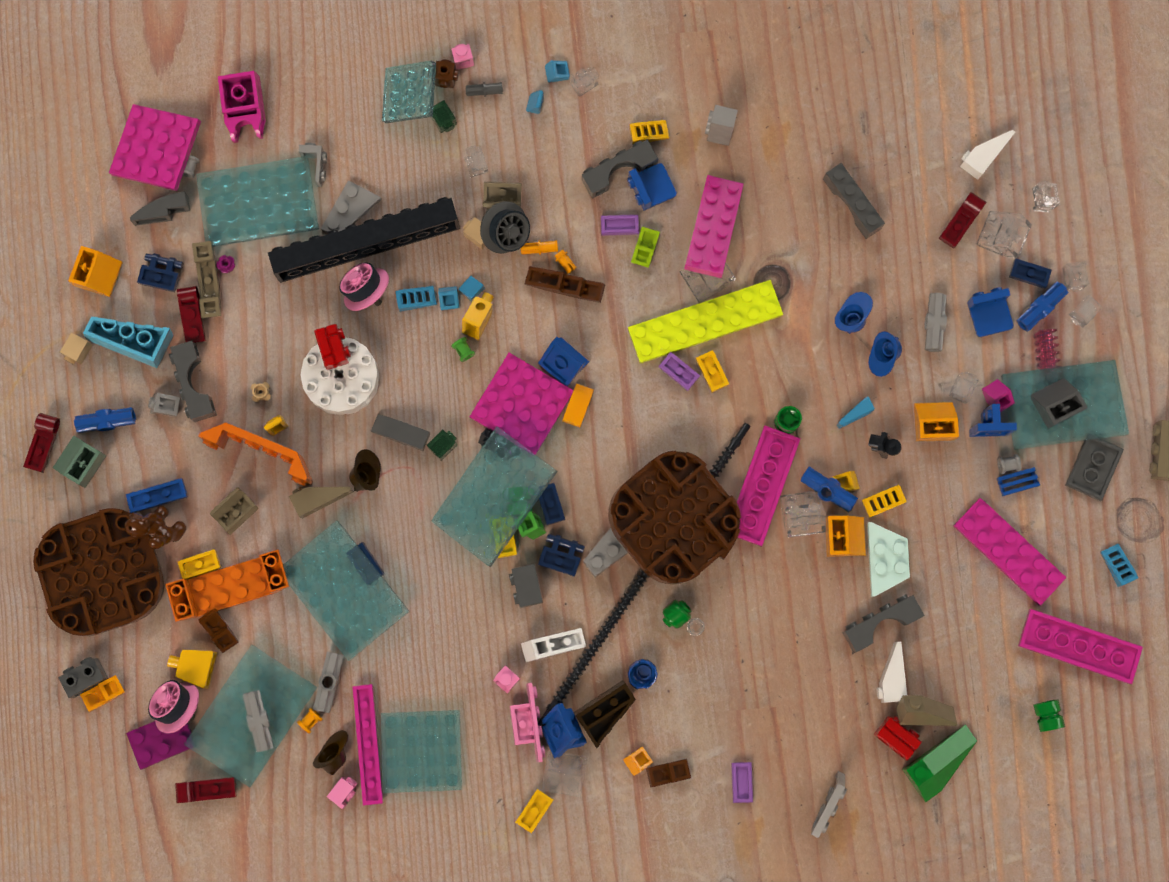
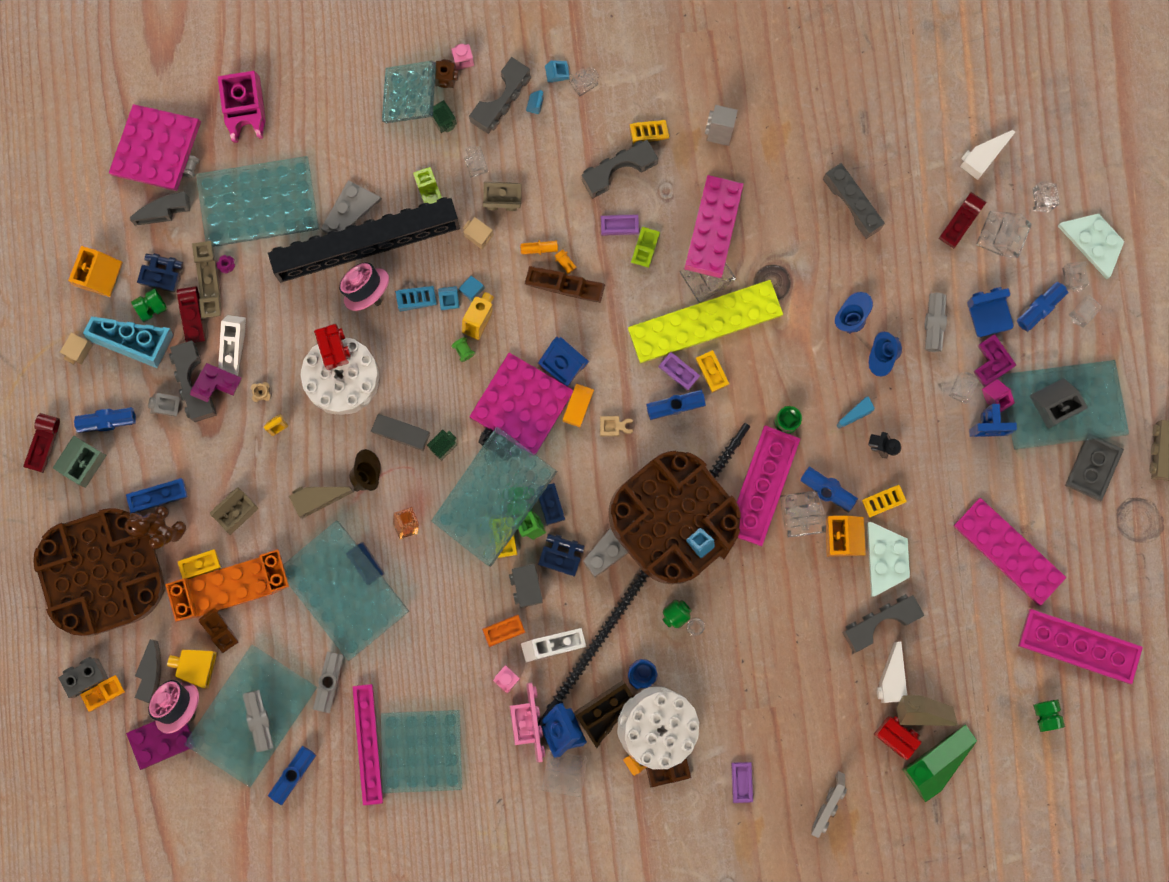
(149, 305): none -> green wheel
(149, 672): none -> dark grey slope
(205, 790): dark red plate -> none
(214, 378): none -> magenta plate
(220, 434): orange slope -> none
(231, 343): none -> white slope
(284, 785): none -> blue piece
(309, 720): light orange bush -> none
(315, 151): light grey bracket -> none
(332, 754): dark brown piece -> none
(343, 791): bright pink brick -> none
(405, 523): none -> clear orange brick
(427, 185): none -> lime slope
(484, 89): dark grey axle -> none
(487, 114): none -> dark grey arch
(503, 630): none -> orange plate
(504, 228): dark grey piece -> none
(534, 811): yellow plate -> none
(611, 426): none -> tan plate
(651, 186): blue bracket -> none
(663, 710): none -> white brick
(688, 402): none -> blue piece
(701, 542): none -> dark azure slope
(848, 481): yellow slope -> none
(936, 421): light orange slope -> none
(998, 361): none -> magenta plate
(1009, 464): light grey bush -> none
(1030, 273): dark blue plate -> none
(1033, 477): blue tile -> none
(1046, 349): clear pink piece -> none
(1095, 240): none -> light aqua wing
(1113, 568): dark azure slope -> none

